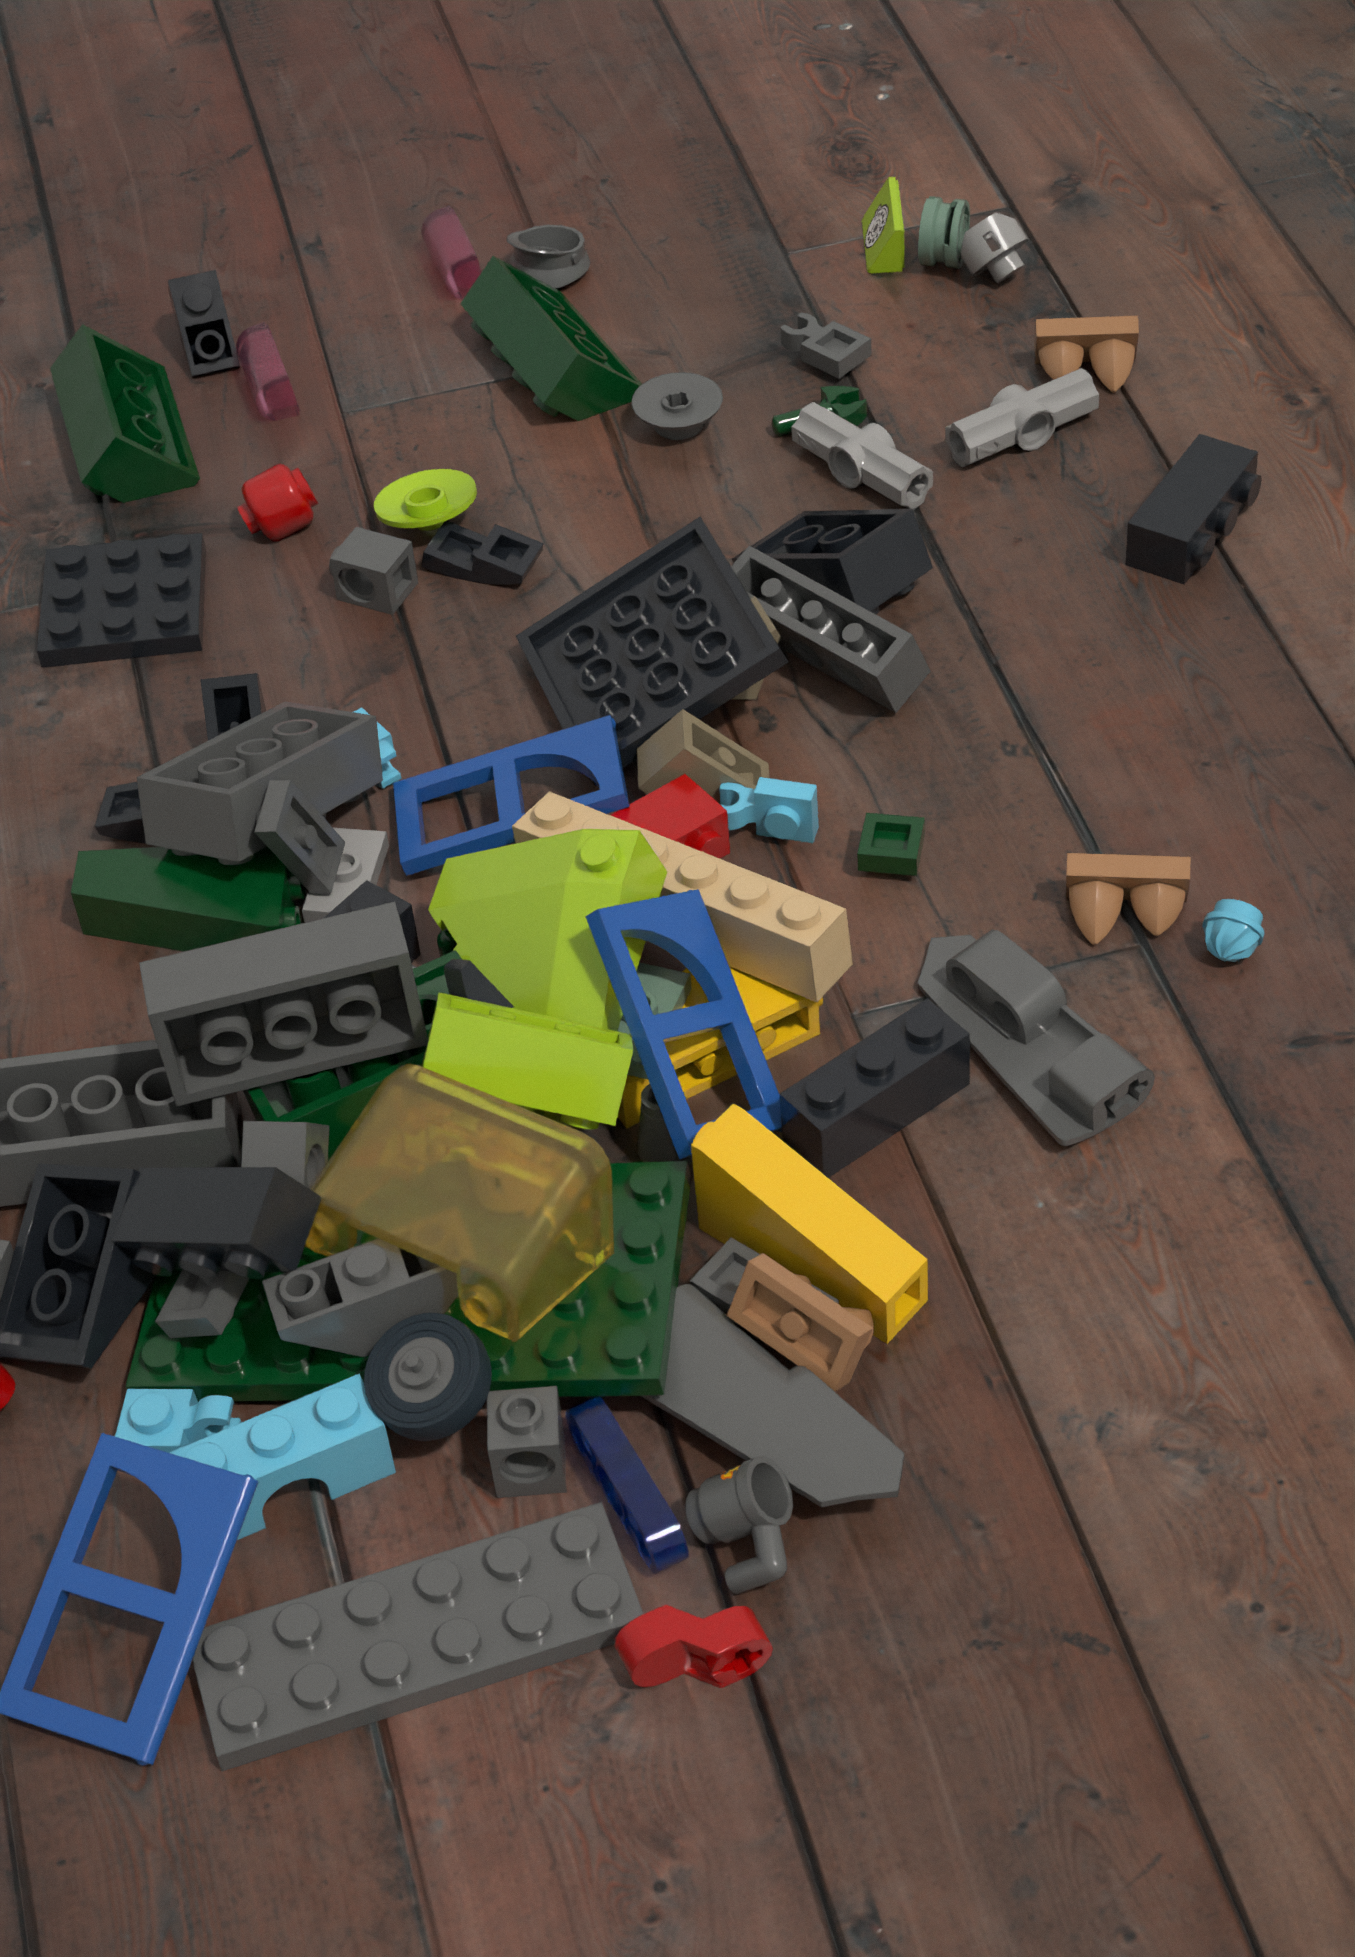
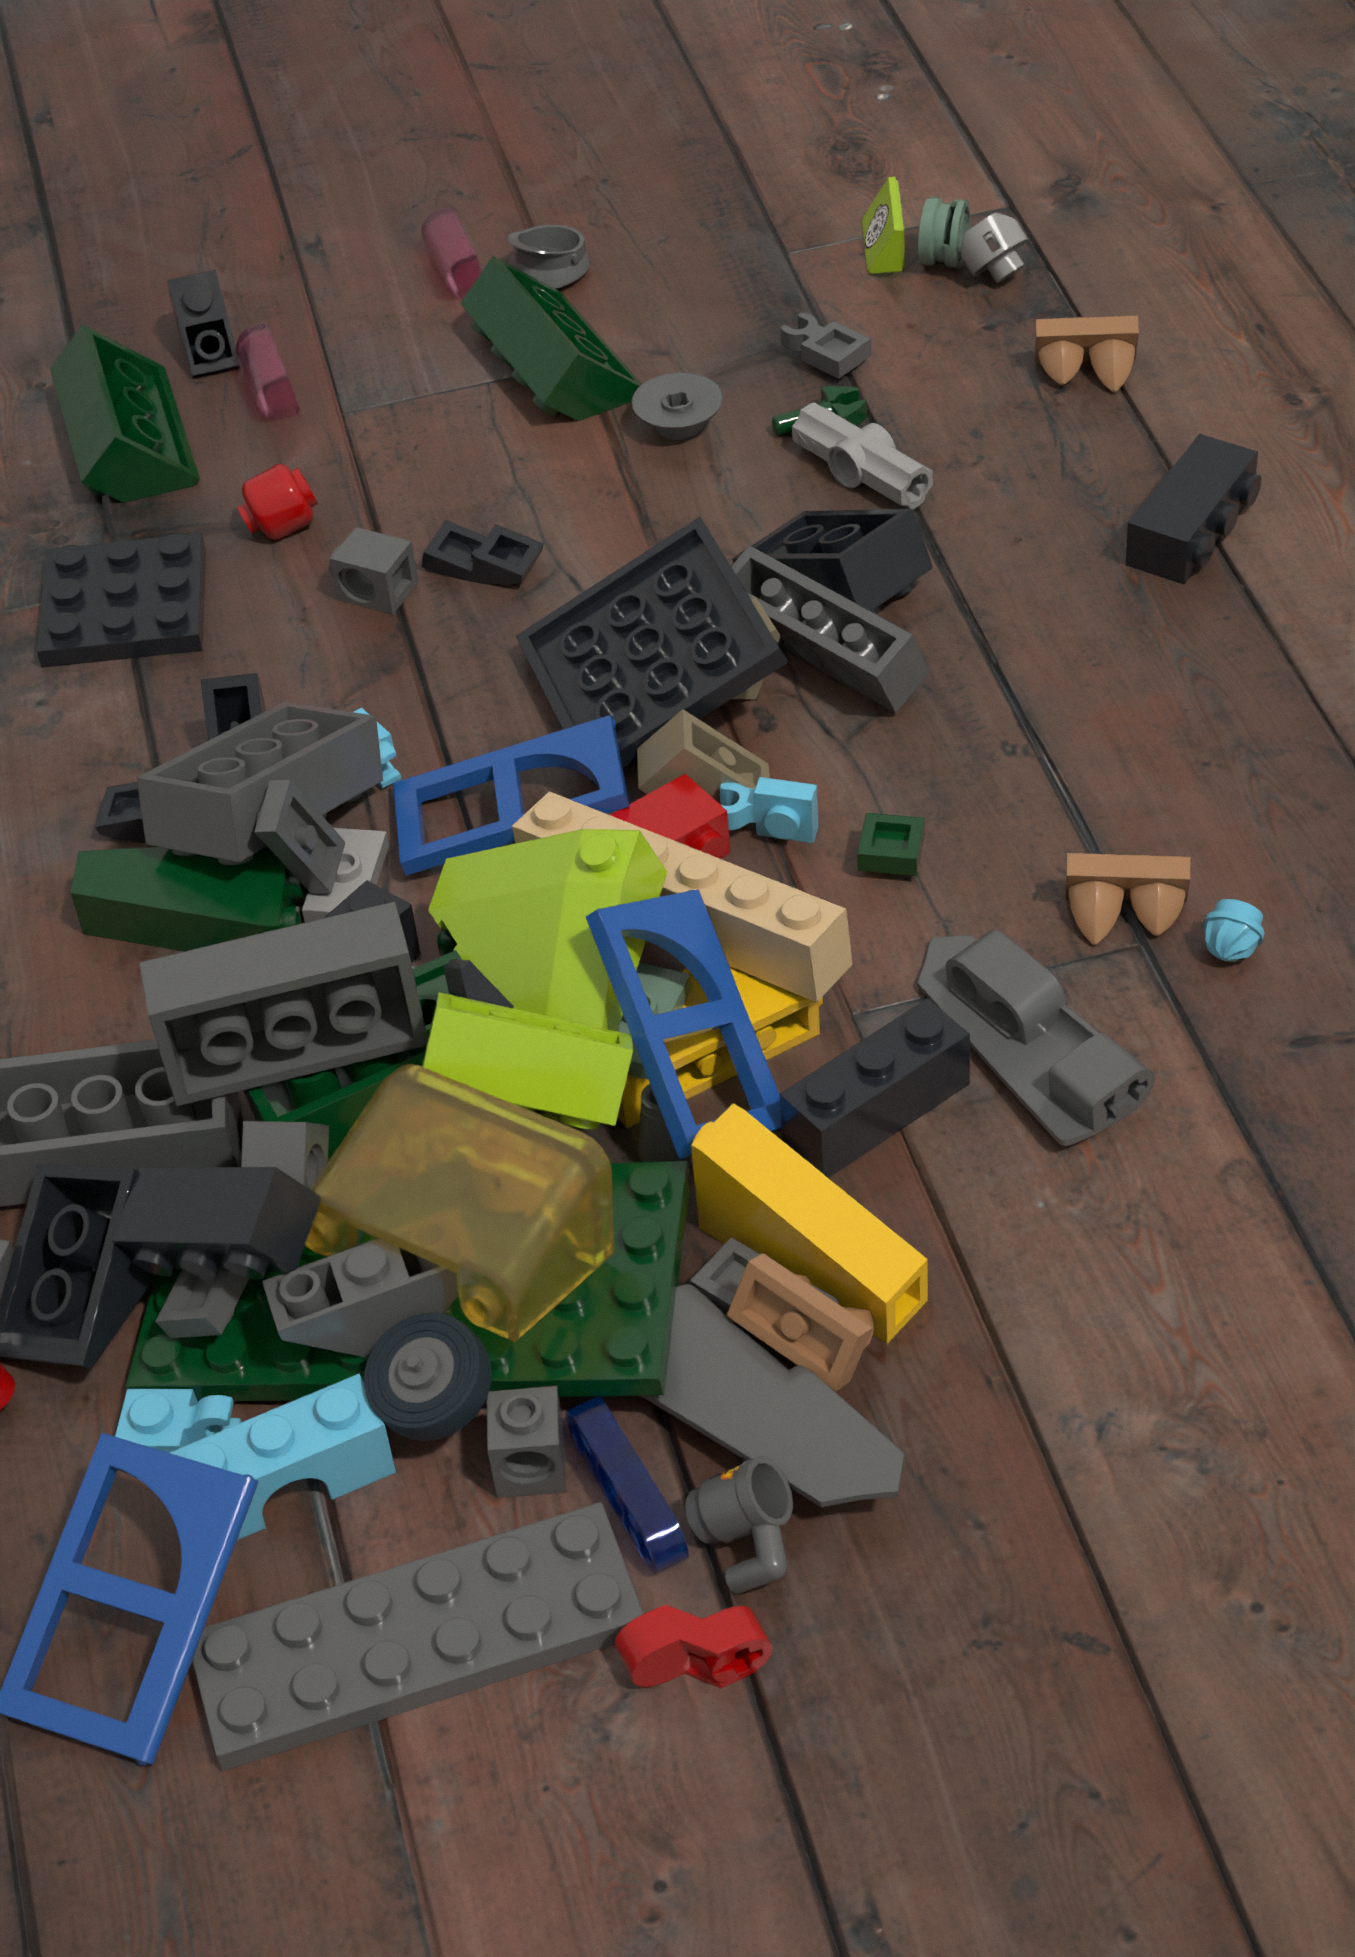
(425, 499): lime dish -> none
(1022, 417): light grey piece -> none

